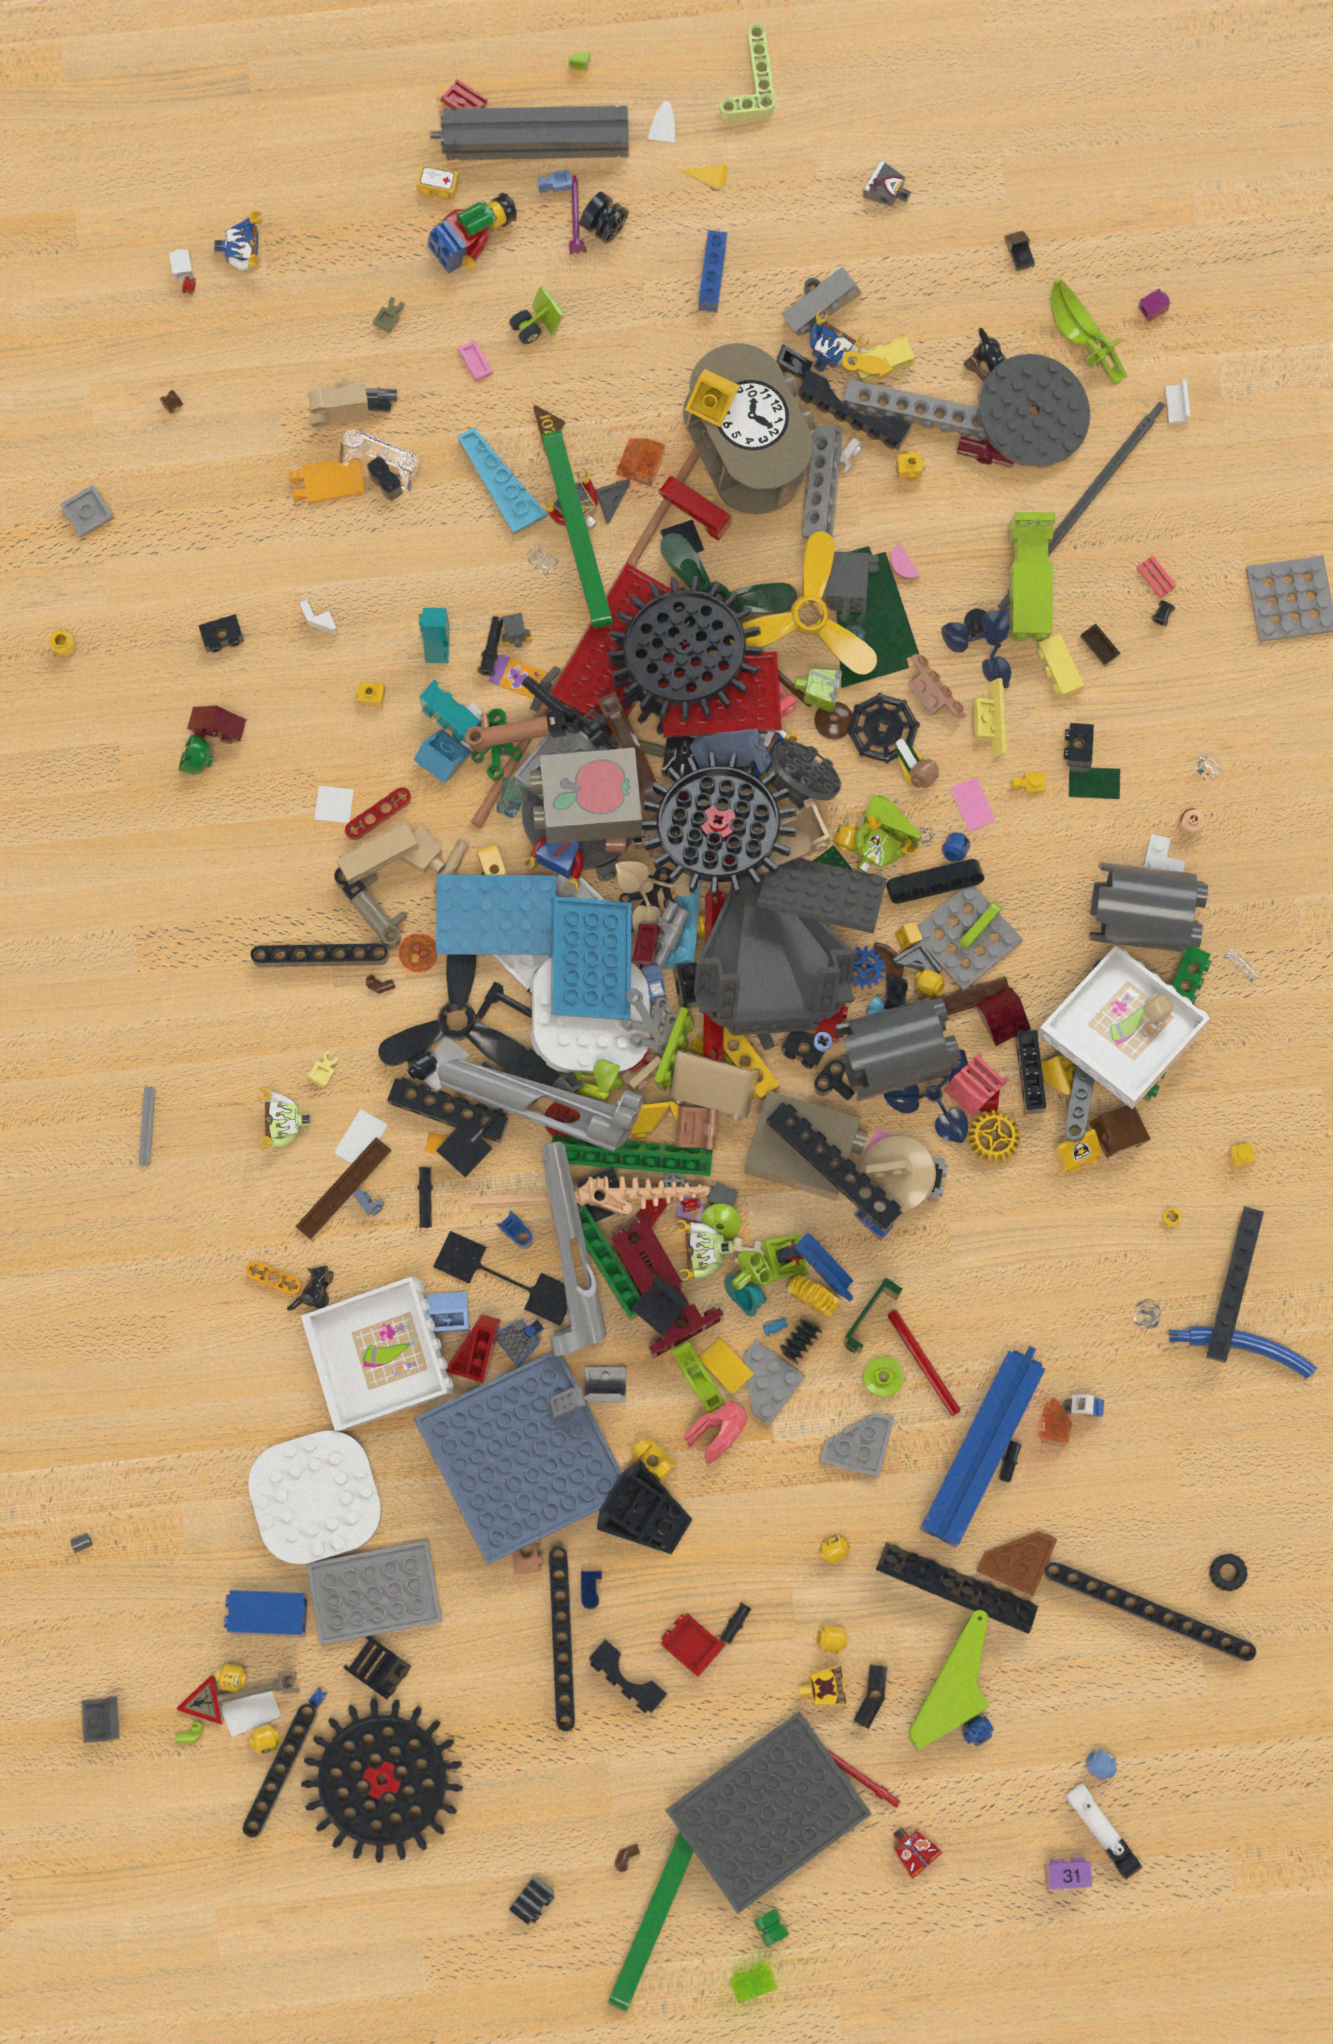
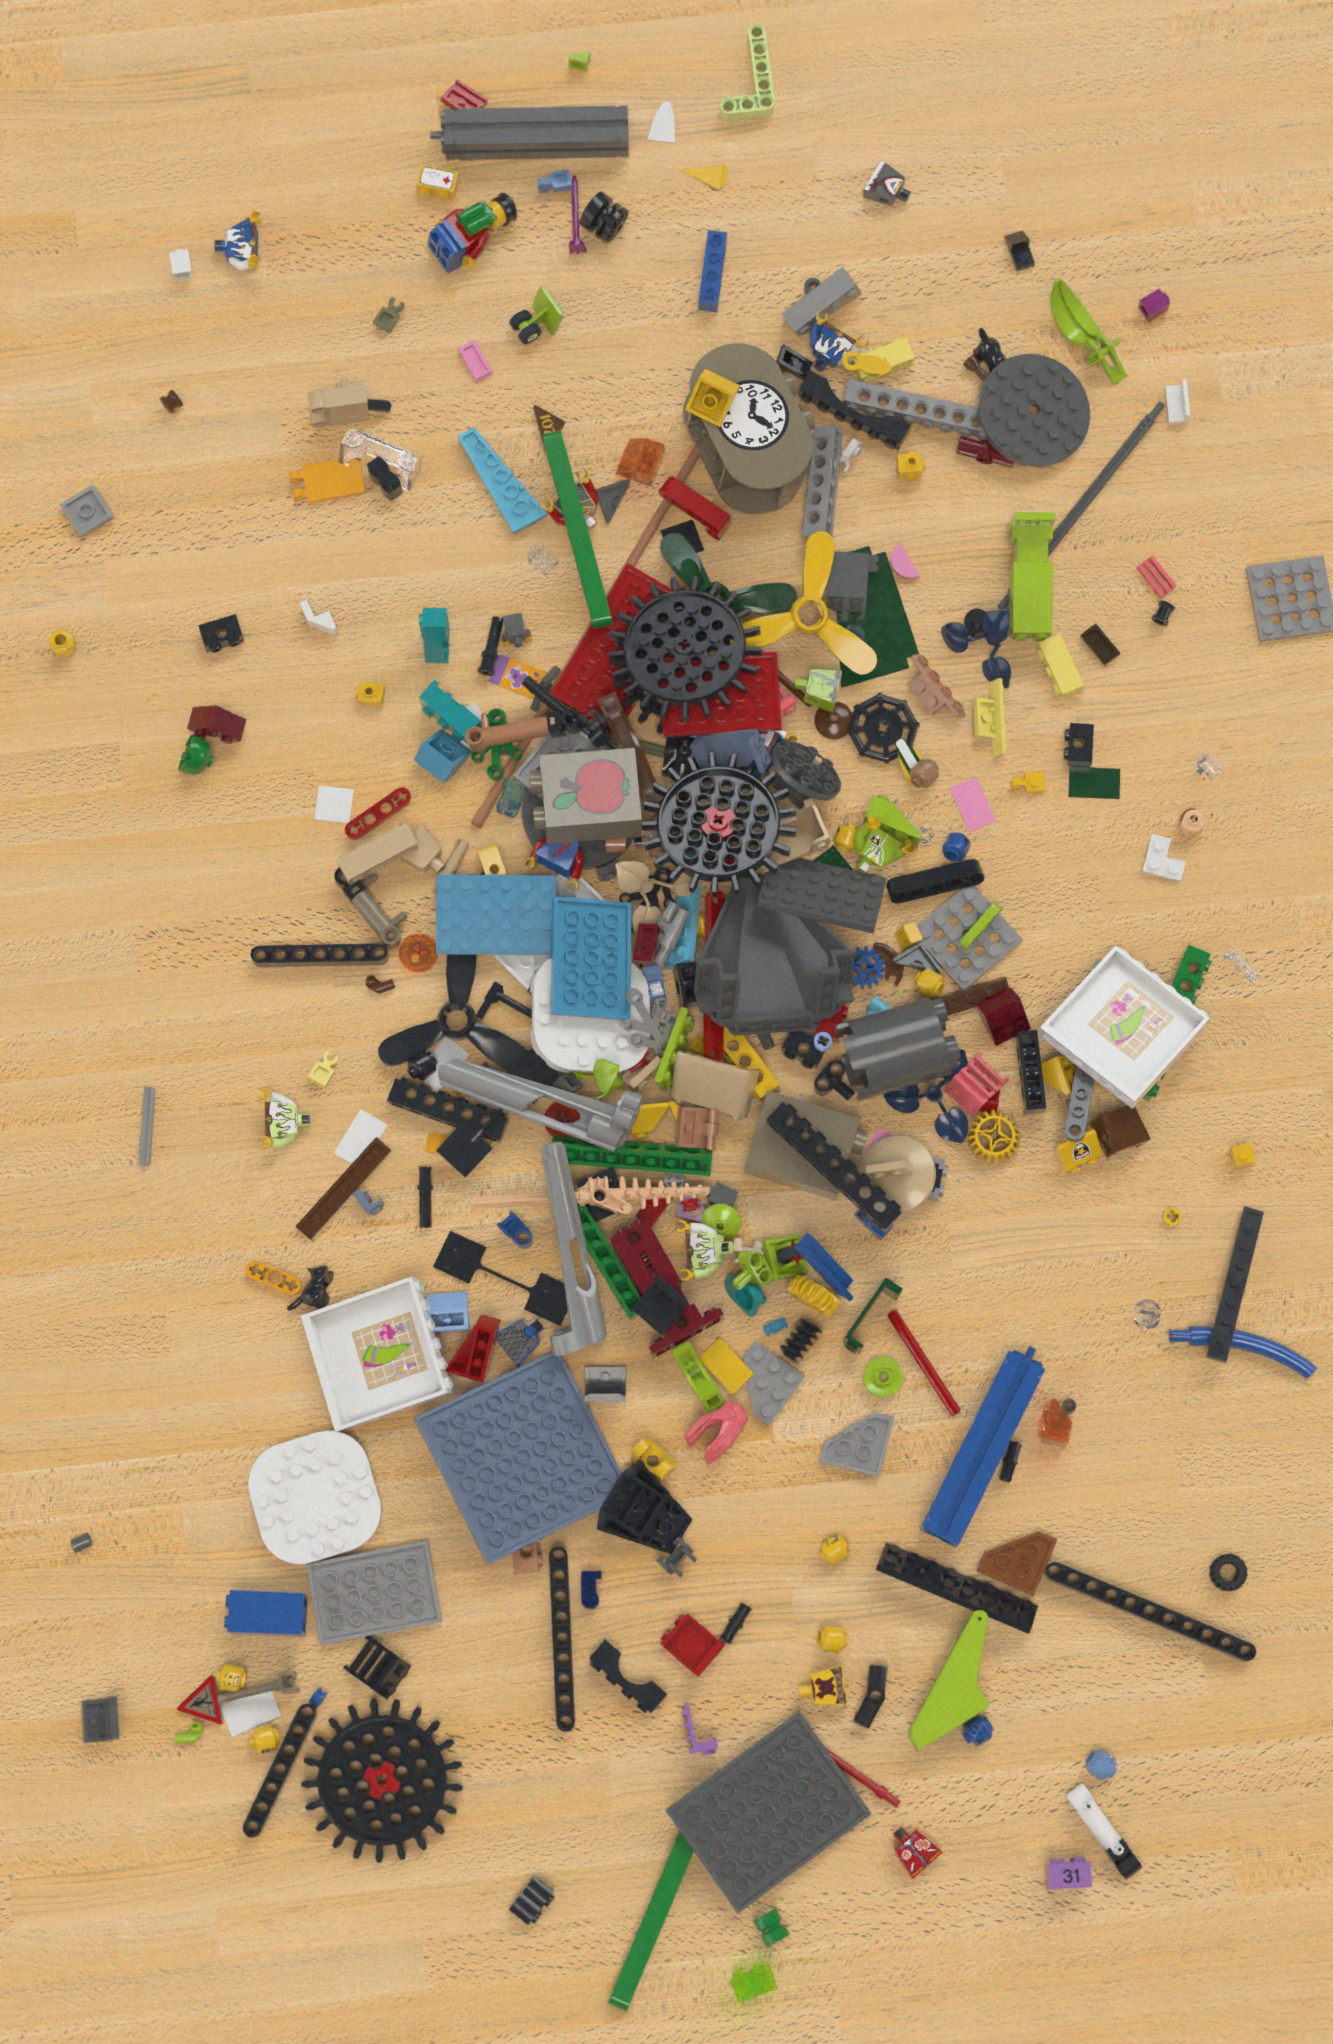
(189, 285): red bush -> none
(382, 394): dark grey axle -> none
(567, 1401): light grey plate -> none
(593, 1091): neon yellow axle -> none
(623, 1857): reddish brown arm -> none
(676, 1557): none -> dark grey piece
(705, 1747): none -> medium lavender plate
(895, 991): black hips -> none
(1089, 1406): white leg -> none
(1148, 907): dark grey brick -> none
(1158, 1007): tan head -> none

